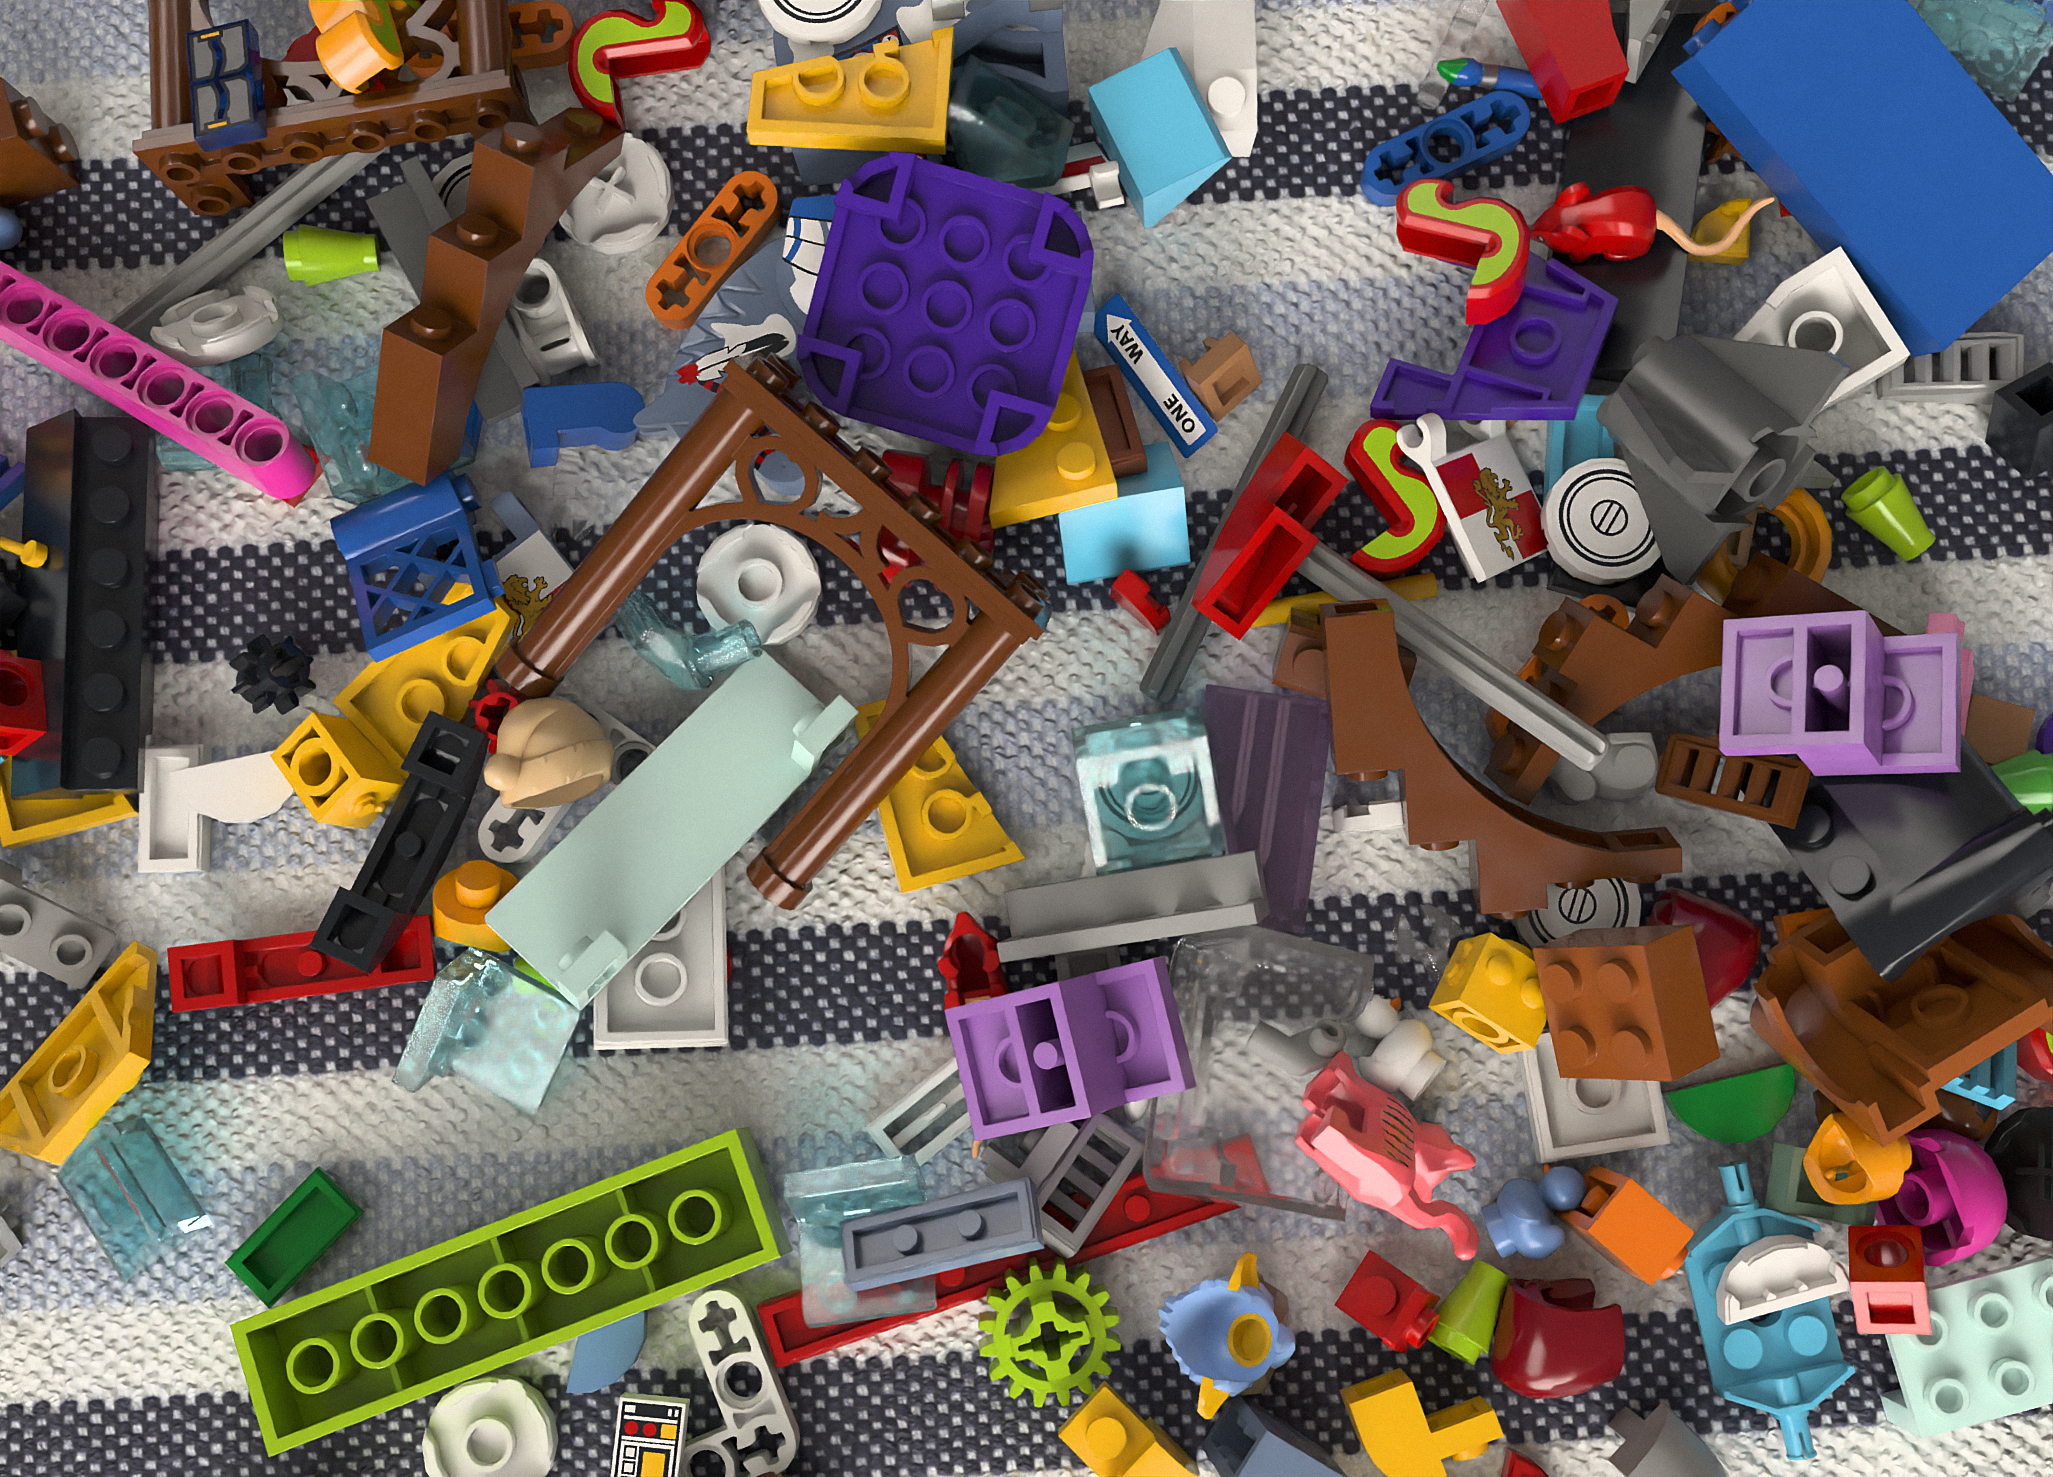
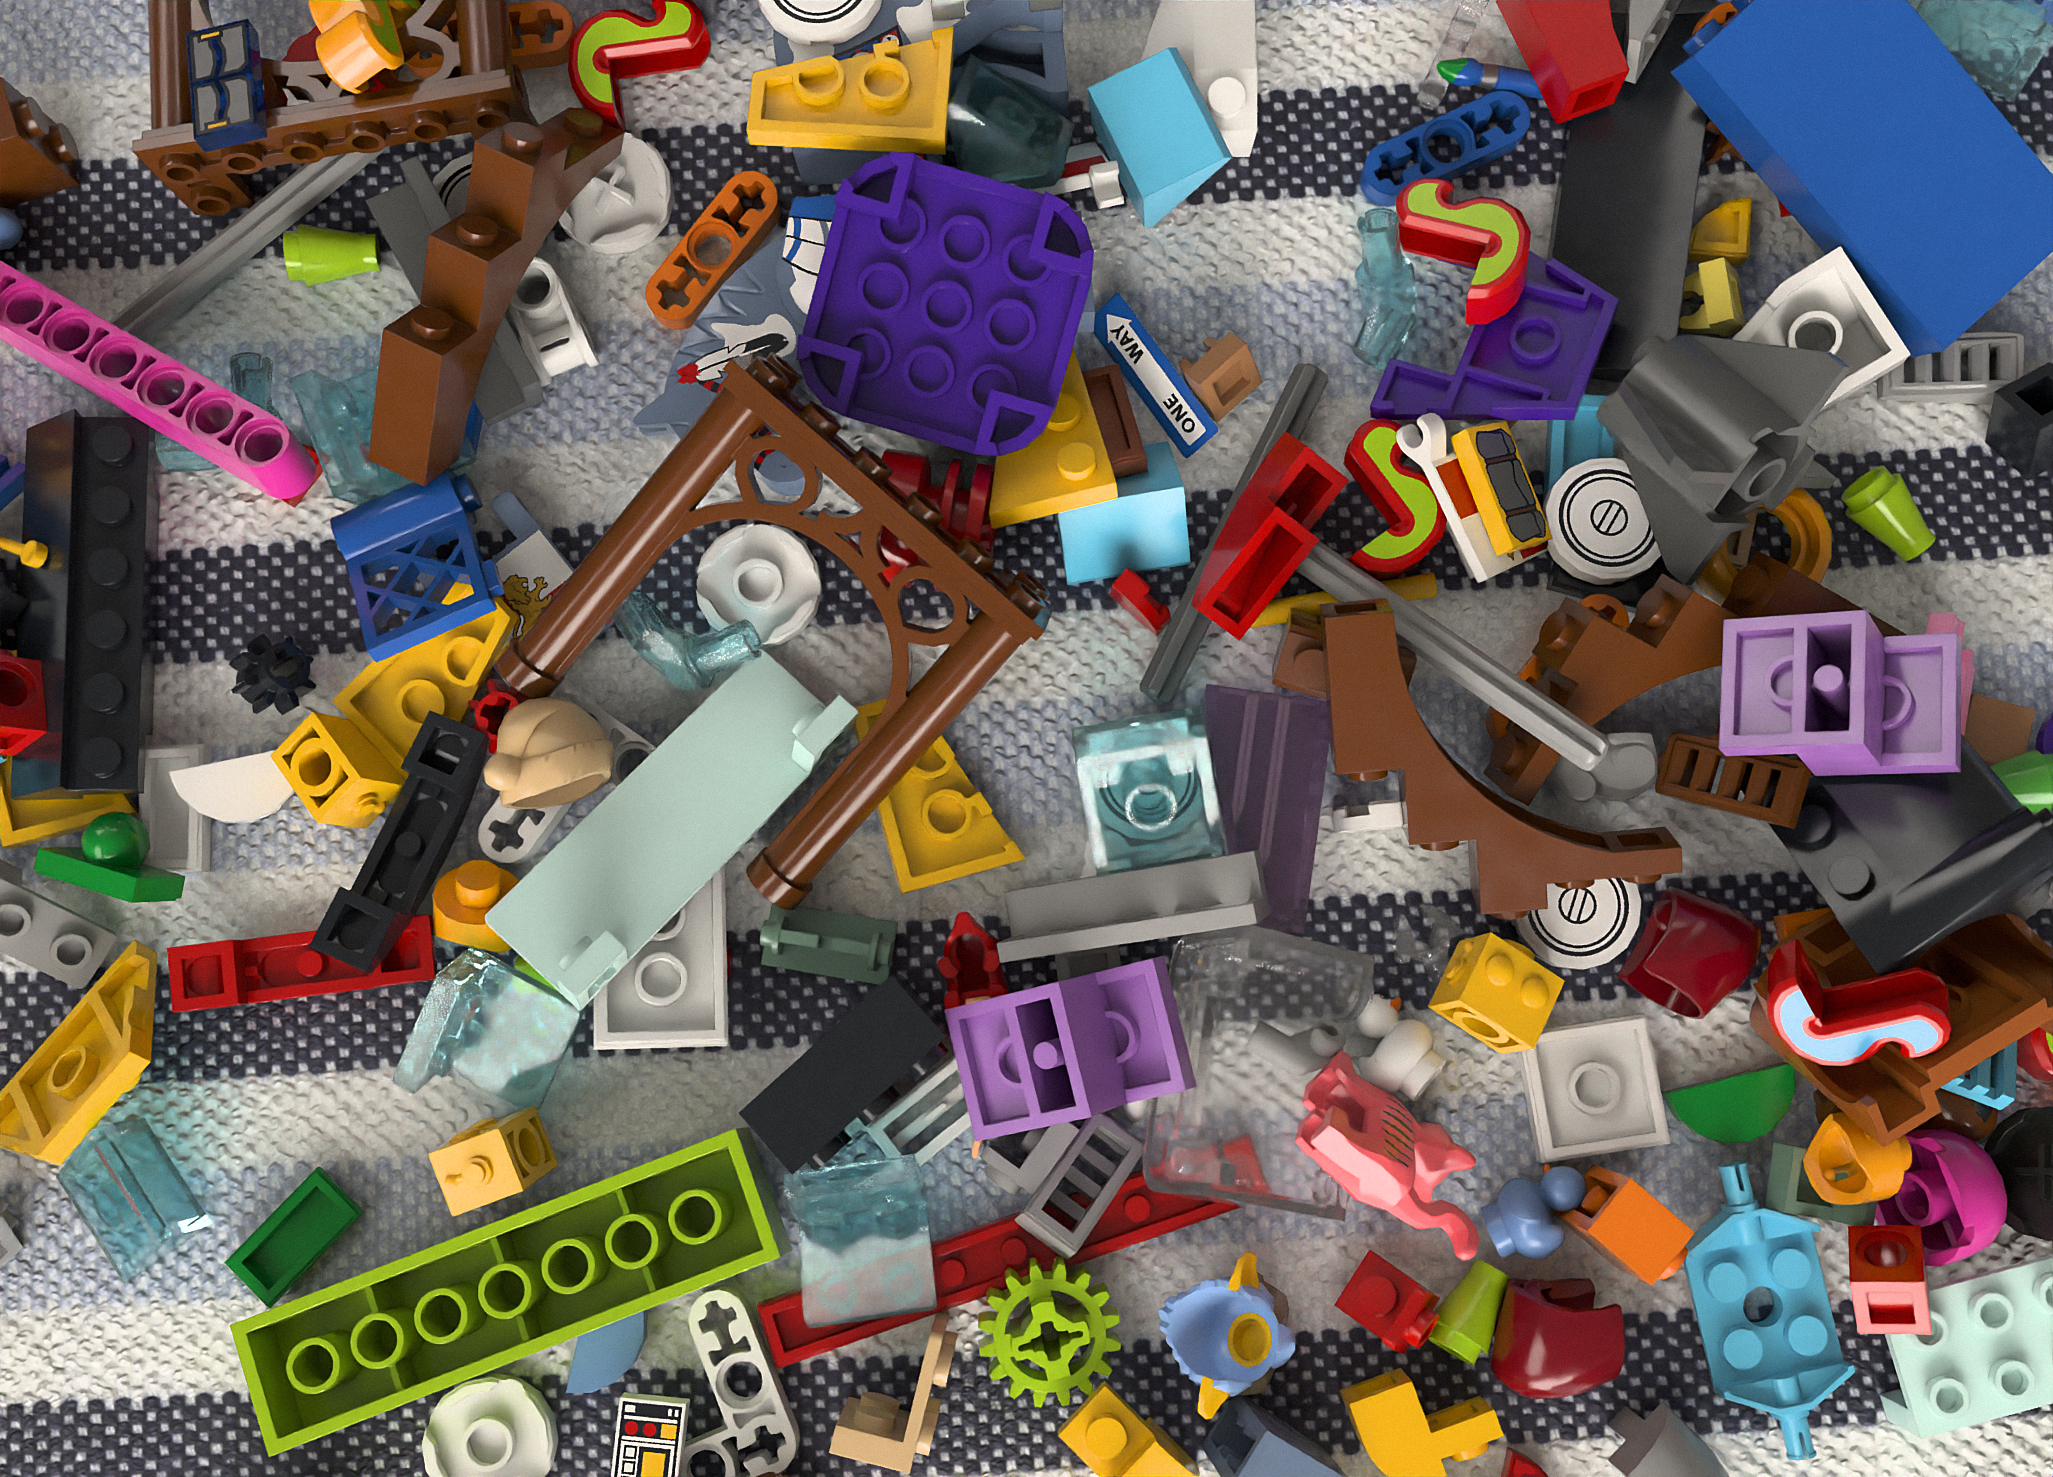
(112, 862): none -> green tile
(218, 327): white tile -> none
(493, 1160): none -> yellow head
(566, 491): clear bar -> none
(578, 417): blue leg -> none
(828, 943): none -> sand green hinge
(847, 1075): none -> black brick
(883, 1434): none -> tan bracket
(941, 1234): sand blue tile -> none
(1385, 289): none -> clear light blue arm
(1501, 487): none -> tile
(1618, 224): red animal -> none
(1627, 1003): dark orange brick -> none
(1723, 307): none -> light yellow tile
(1777, 1275): white tile -> none
(1855, 1018): none -> red animal

